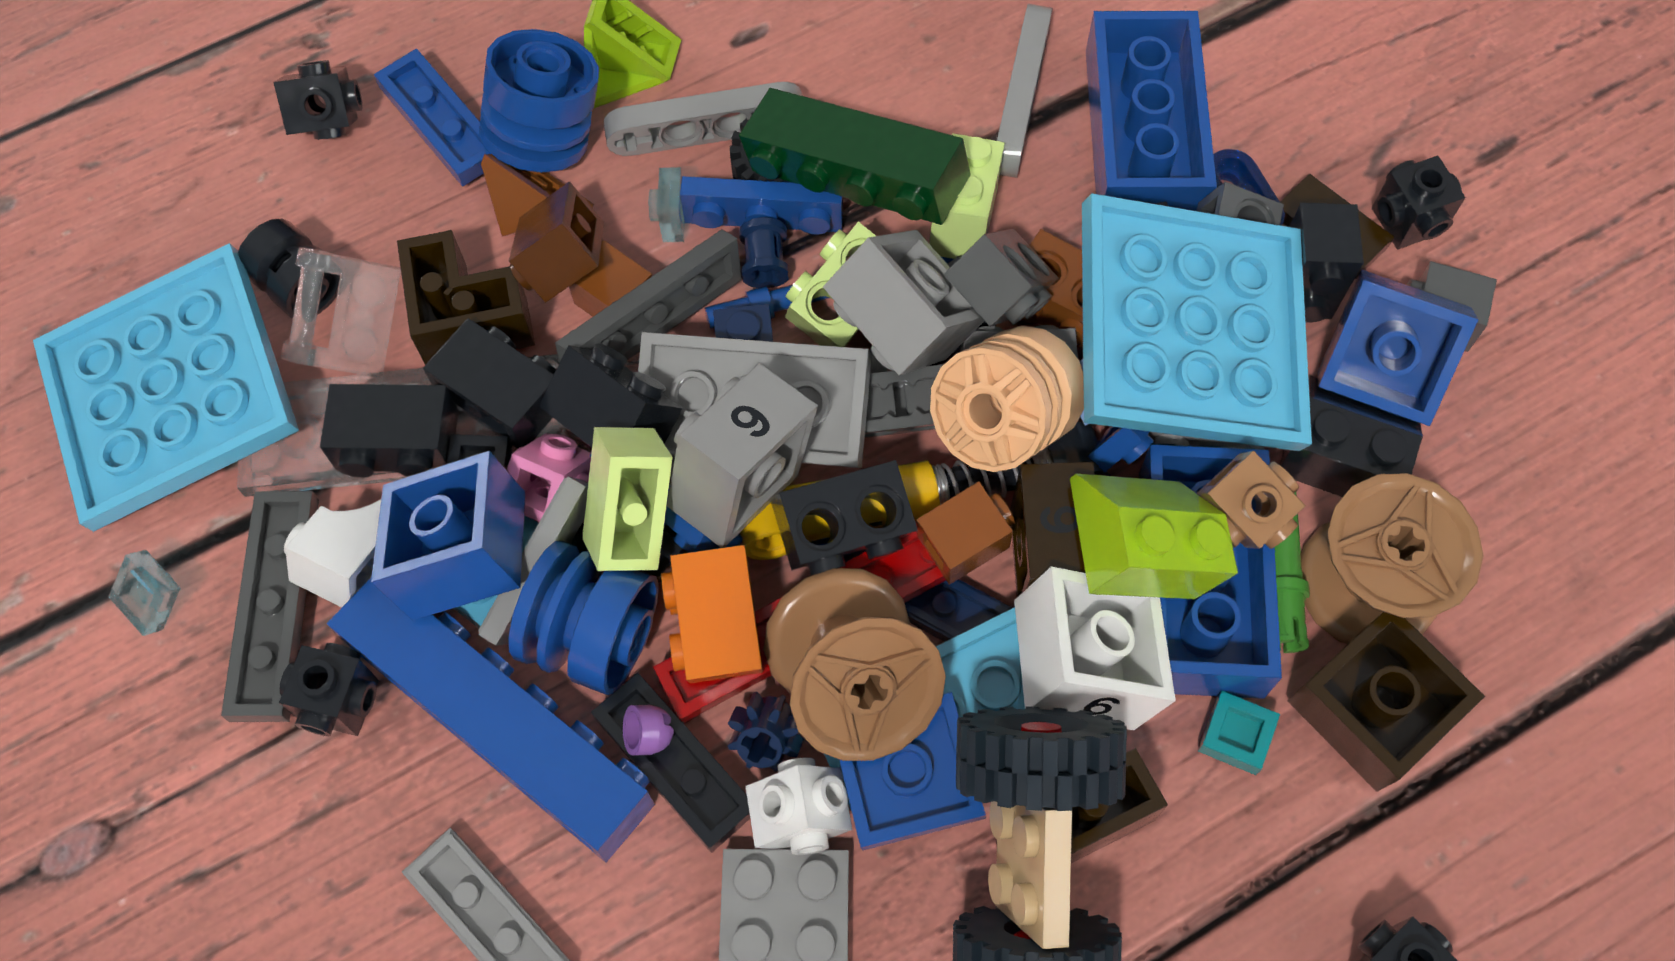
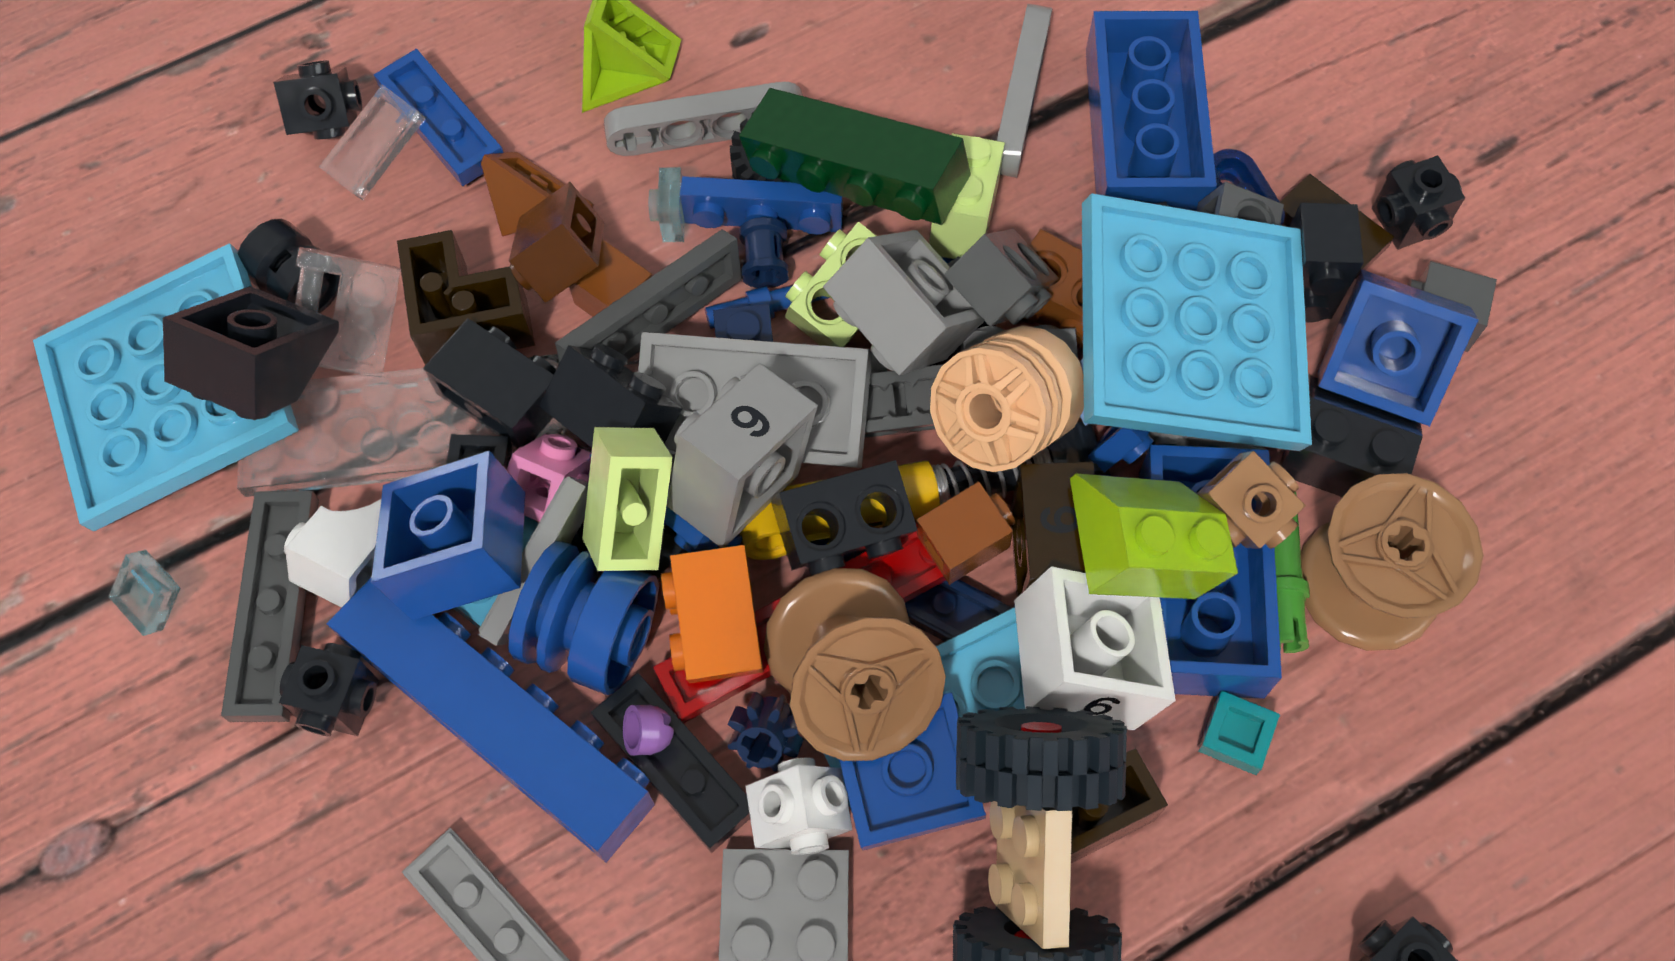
(246, 350): none -> black slope
(372, 142): none -> clear tile
(387, 428): black brick -> none
(537, 100): blue wheel -> none
(1386, 700): dark brown brick -> none

